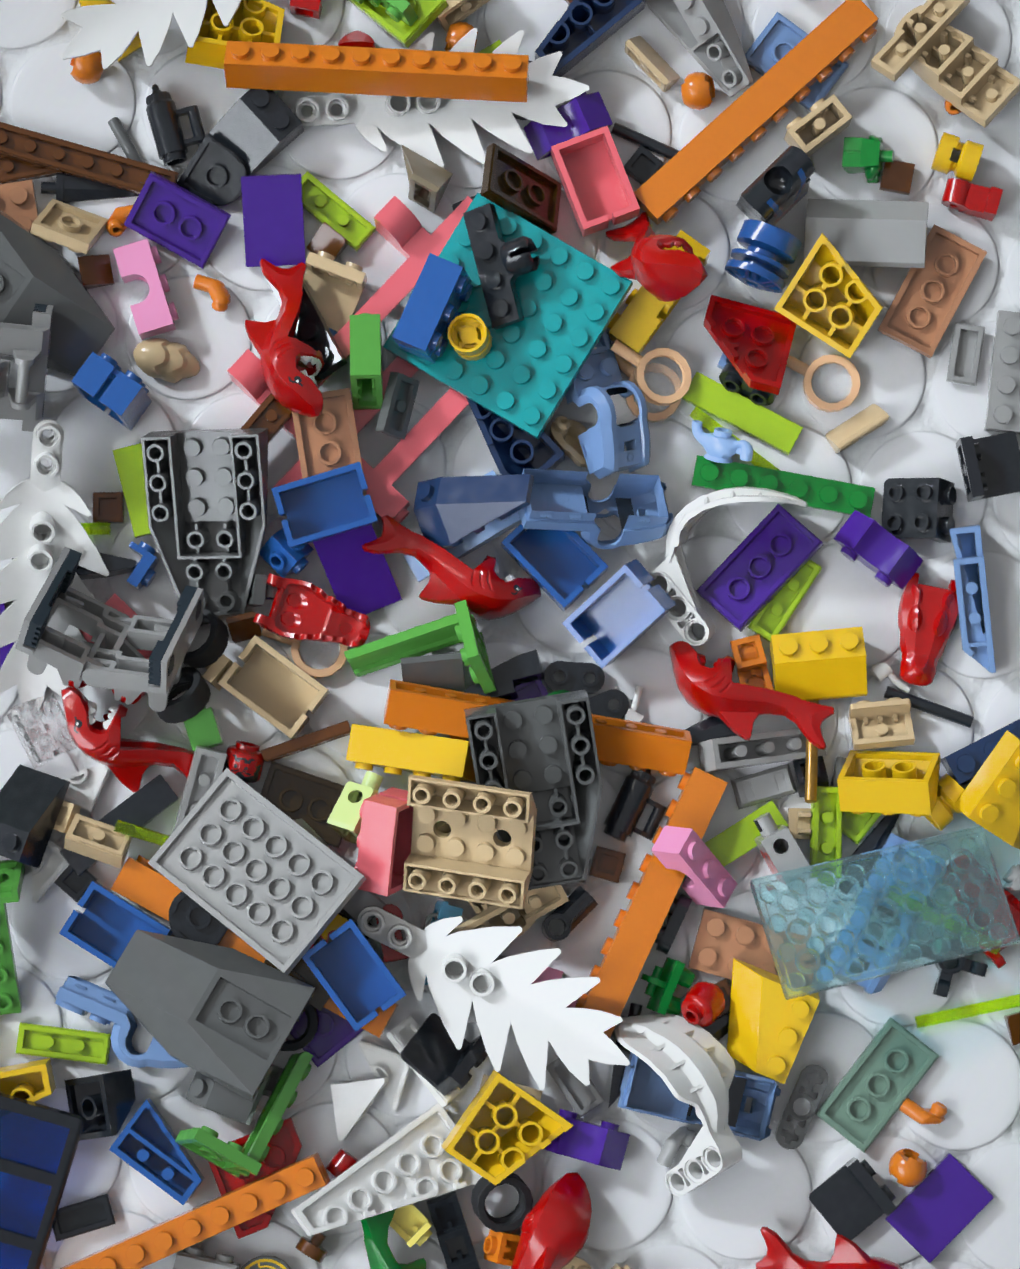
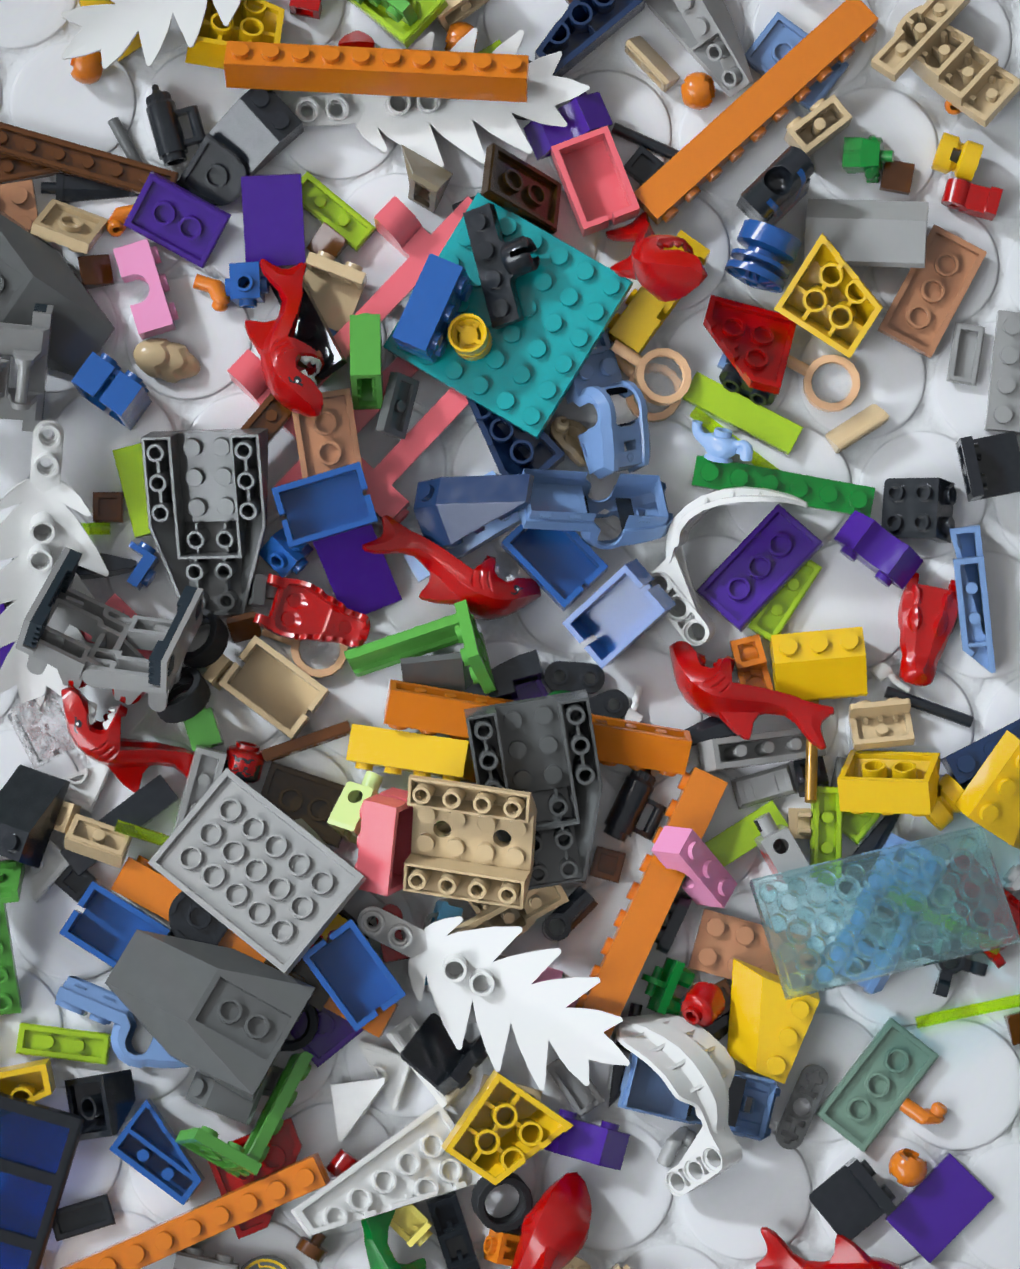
(240, 276): none -> blue brick

